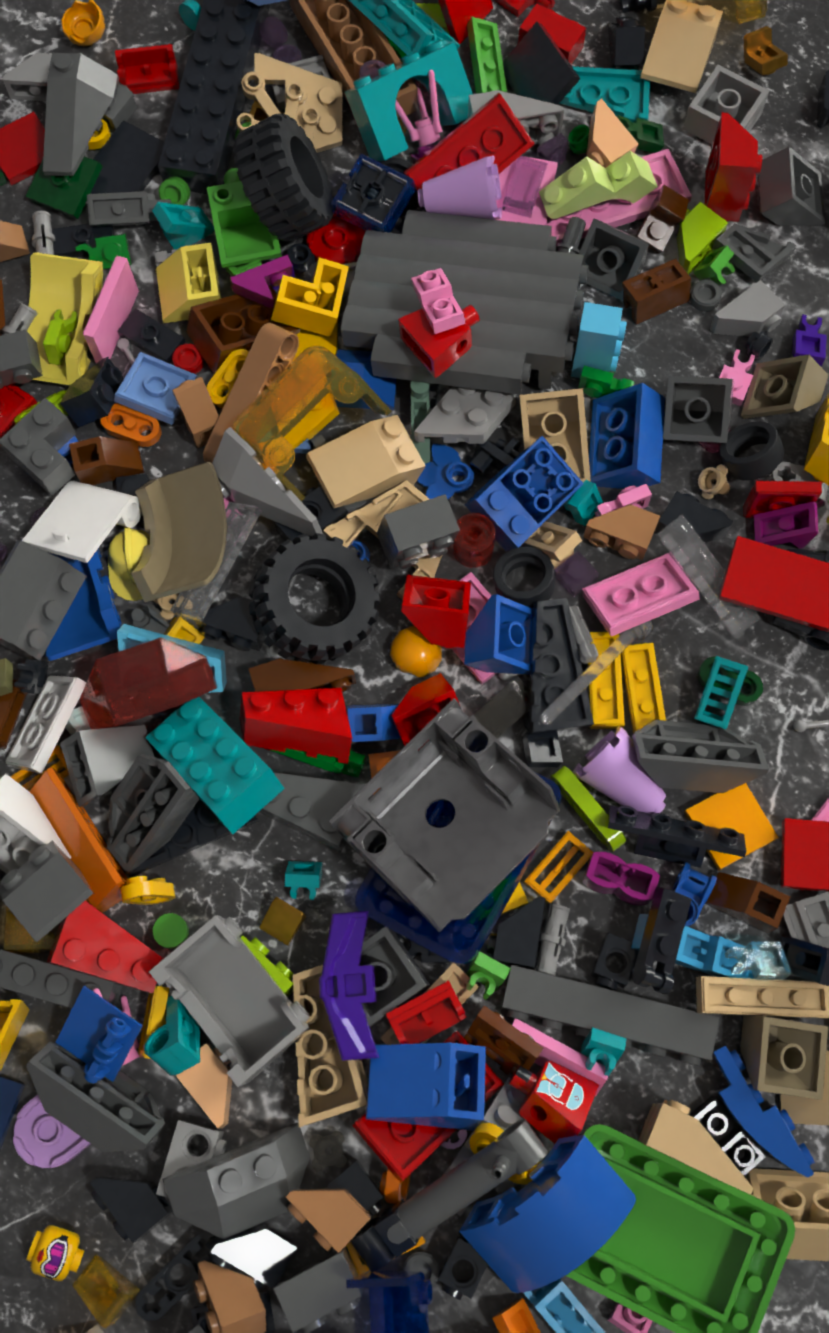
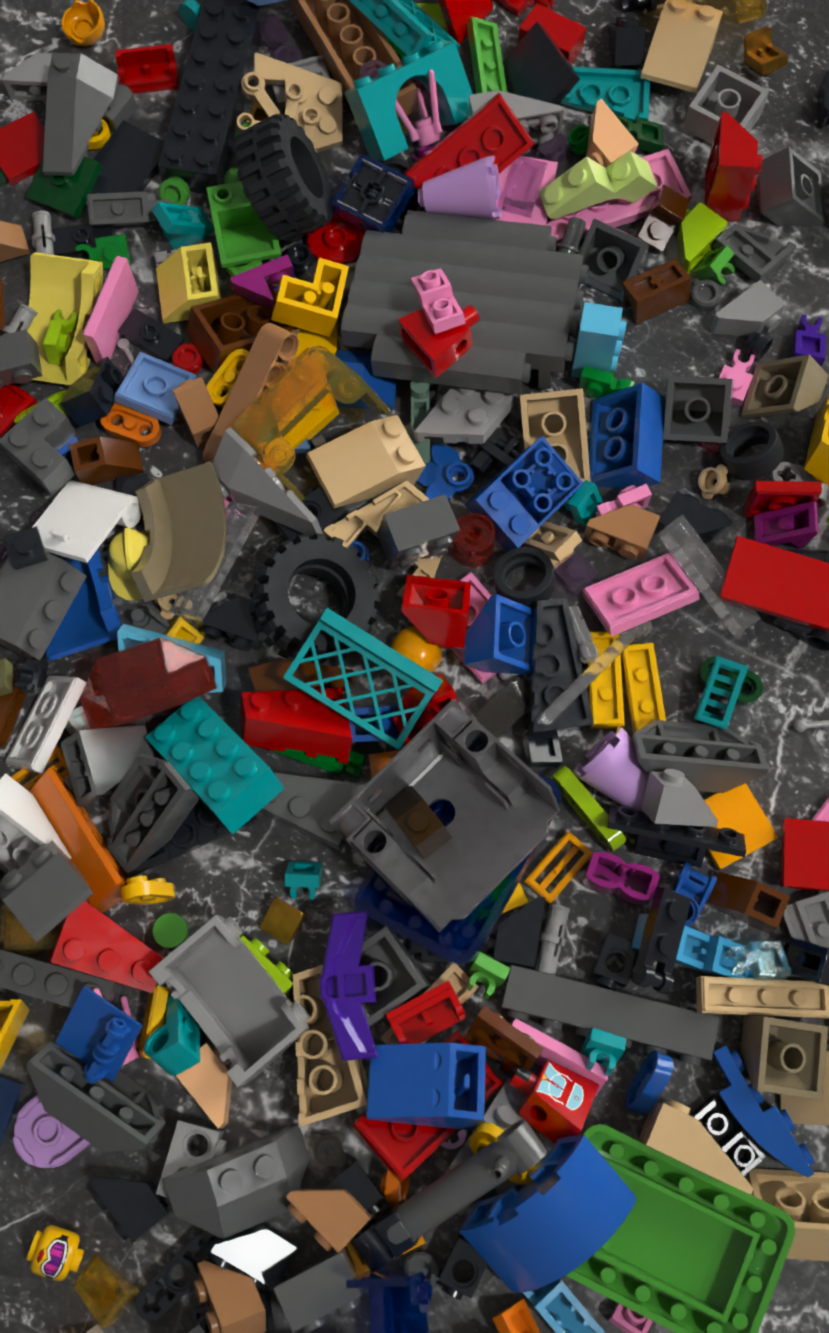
(26, 548): none -> black plate
(378, 653): none -> teal fence
(418, 821): none -> dark brown slope
(649, 1083): none -> blue beam
(675, 801): none -> light grey slope

